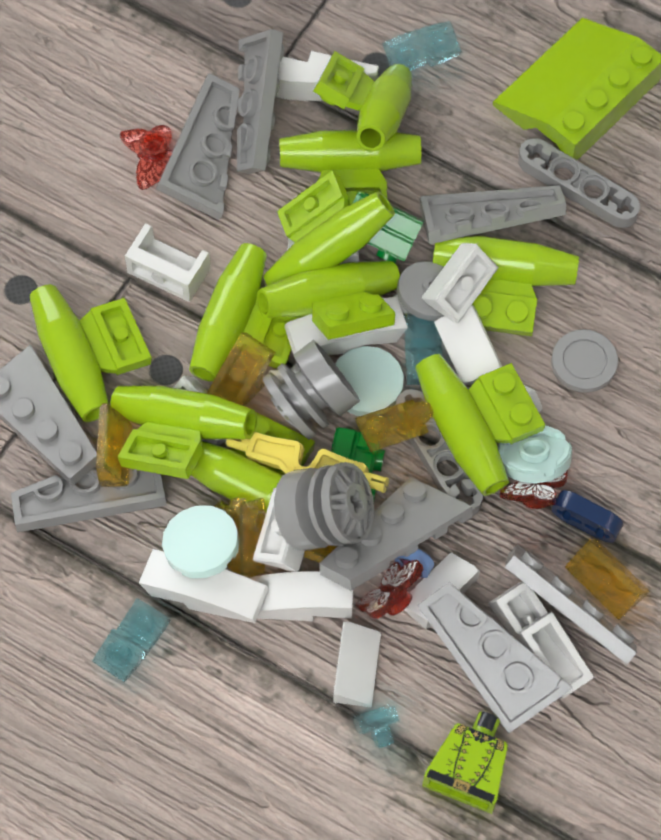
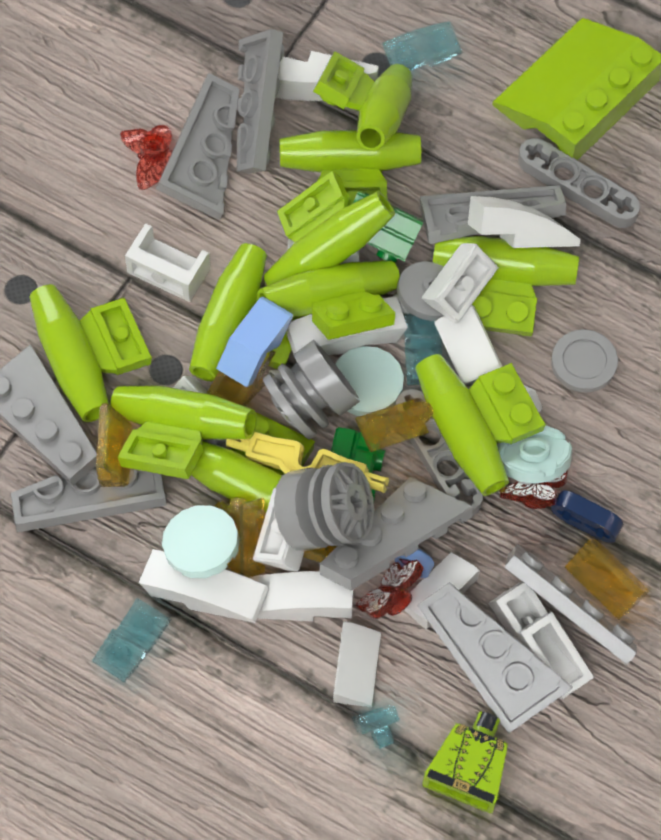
(253, 339): none -> light blue slope
(517, 224): none -> white slope

